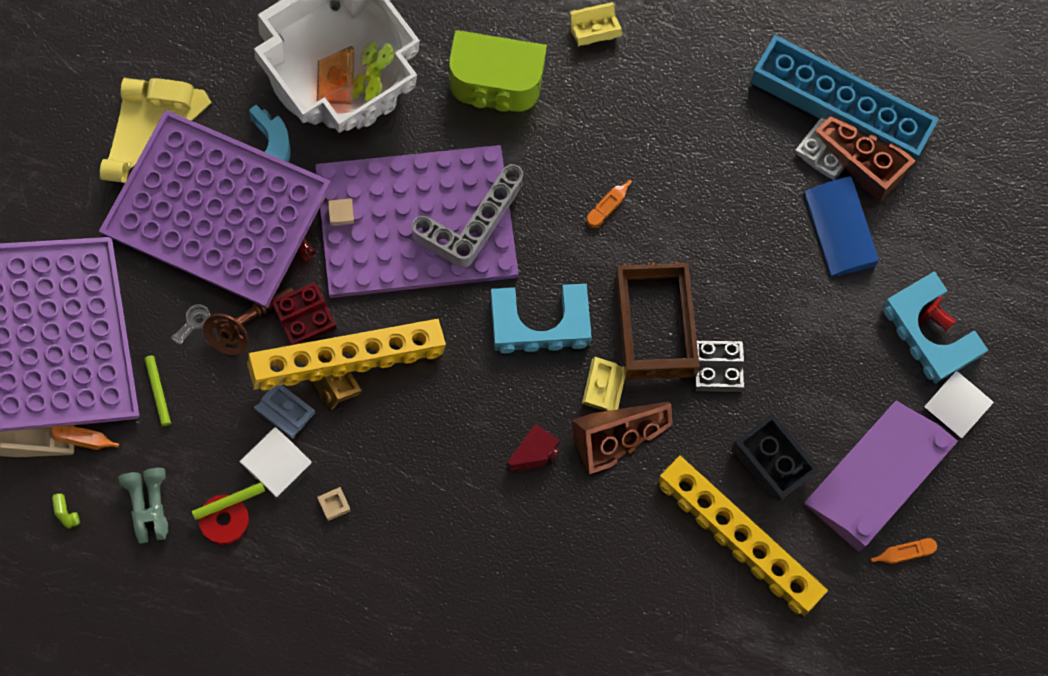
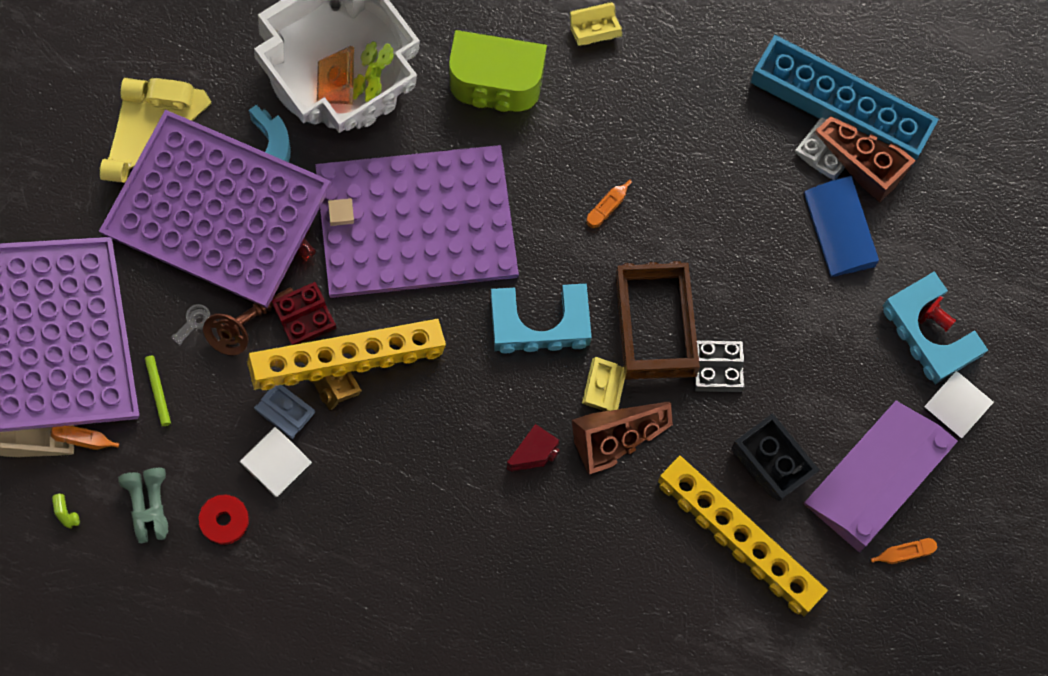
(228, 501): lime bar -> none
(334, 504): tan tile -> none
(476, 224): light grey beam -> none

